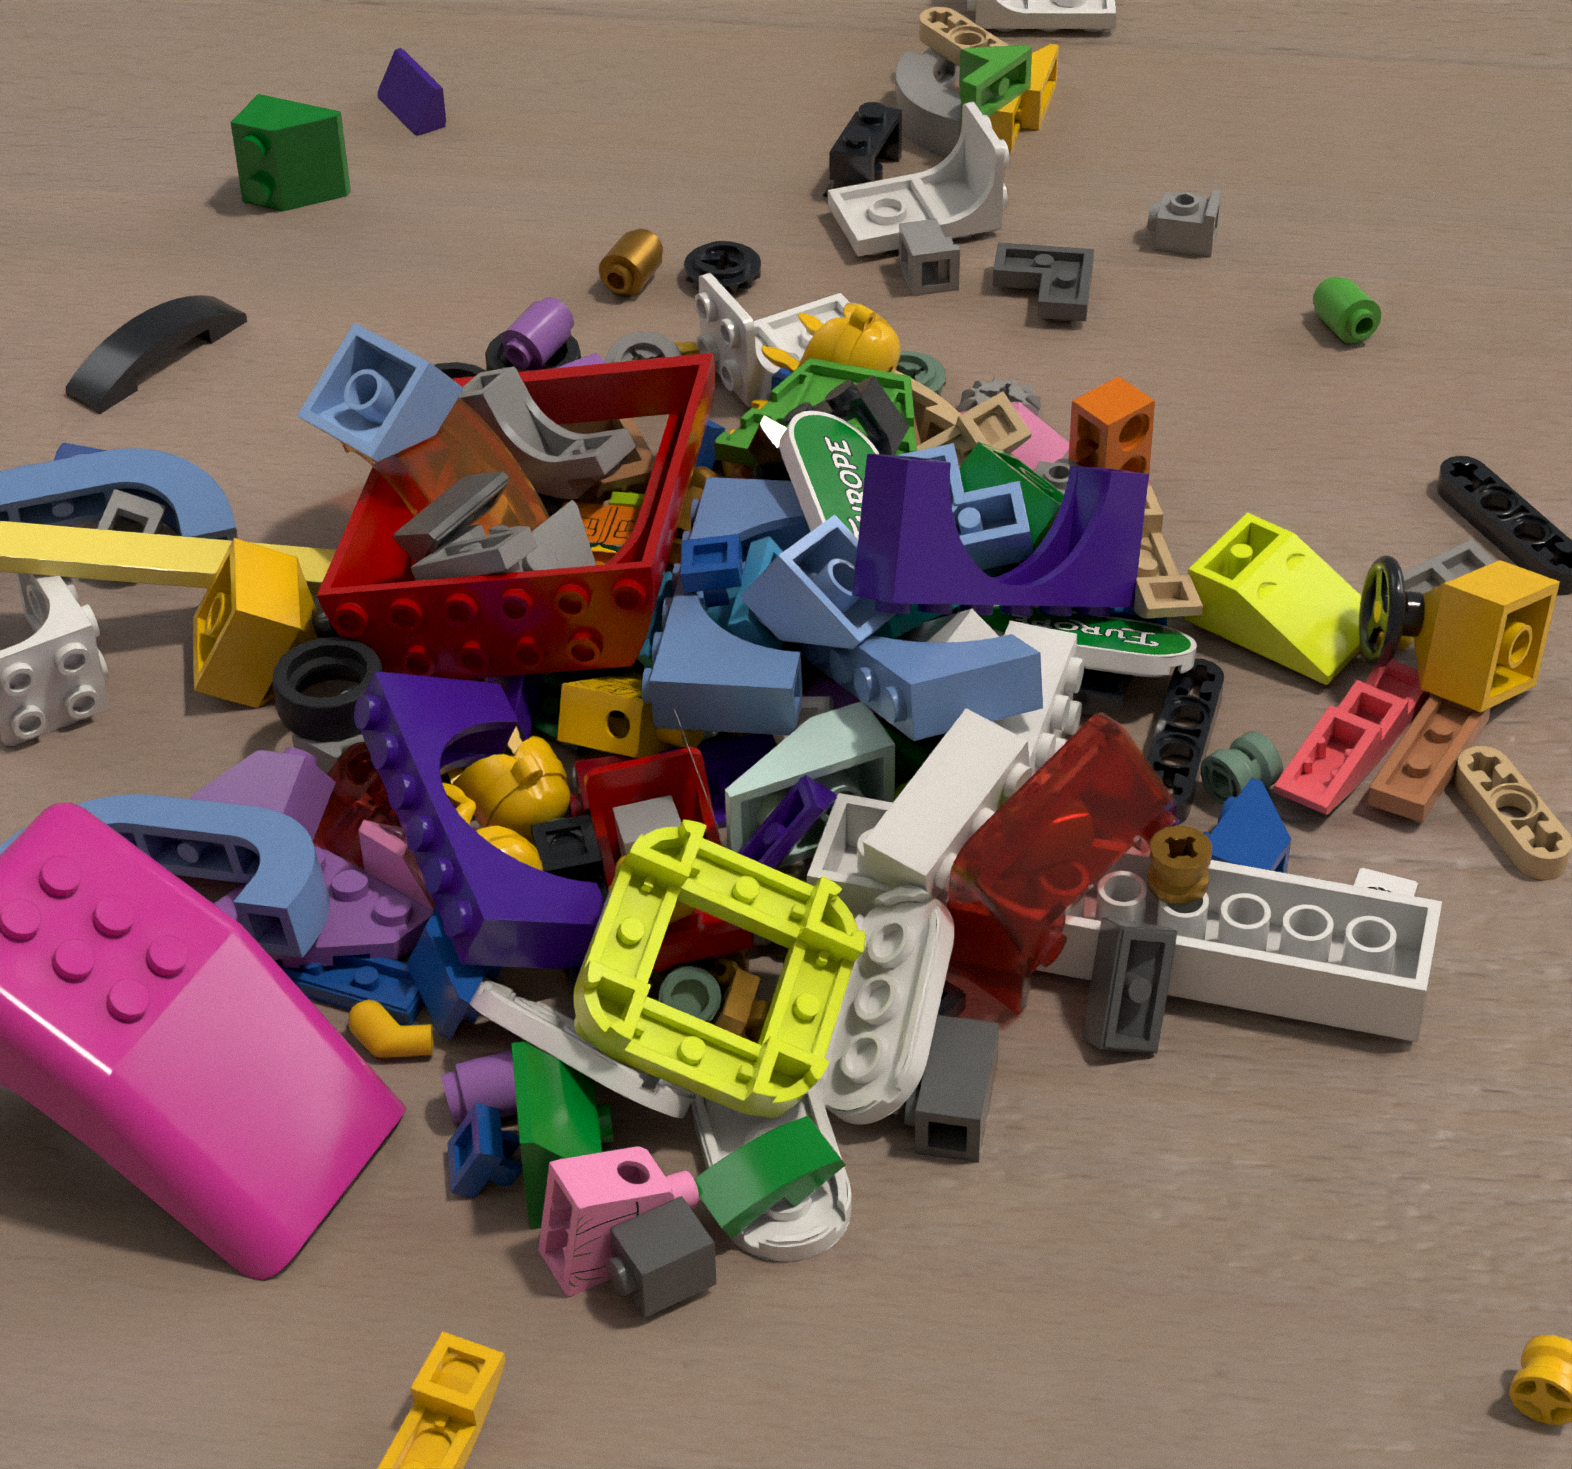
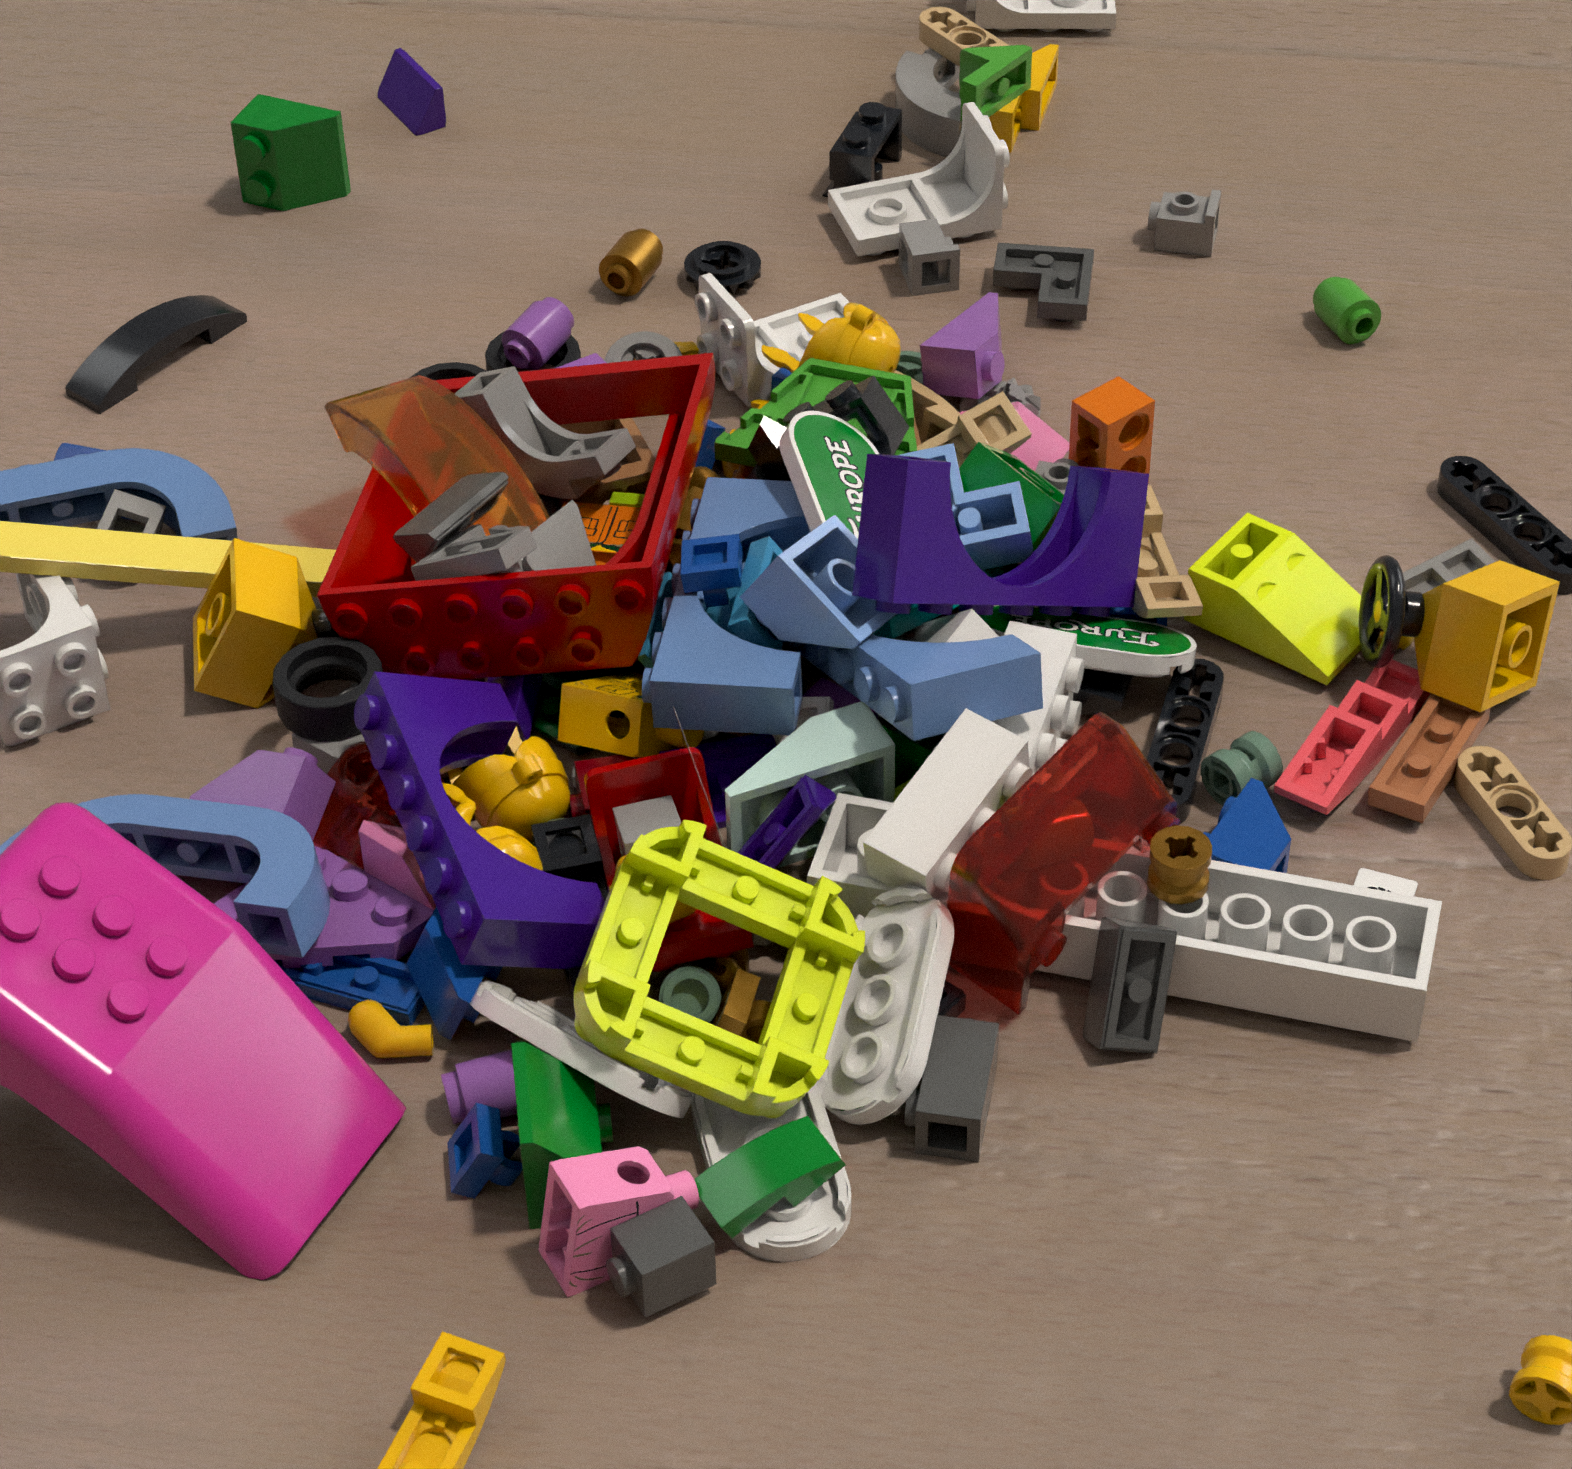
(379, 396): light blue slope -> none
(966, 353): none -> medium lavender slope

